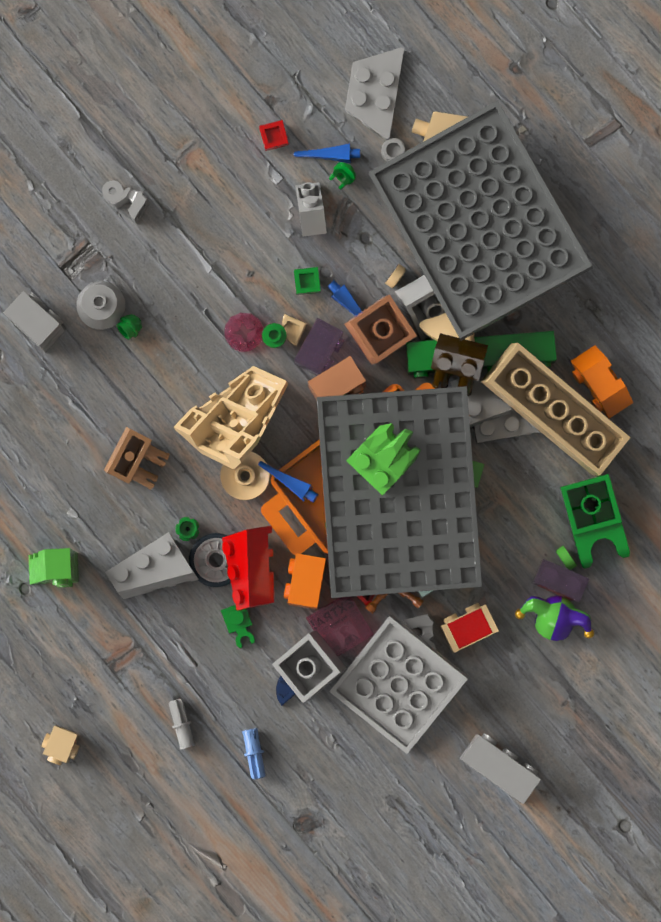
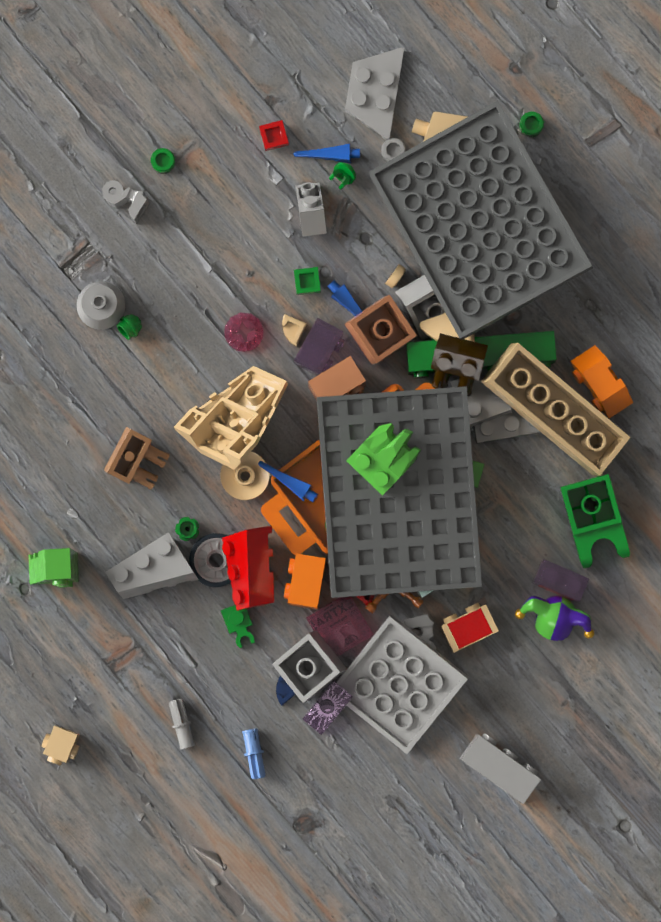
(31, 318): light grey brick -> none
(163, 160): none -> green tile
(274, 335): green plate -> none
(327, 707): none -> clear purple tile
(531, 124): none -> green tile
(566, 558): bright green tile -> none

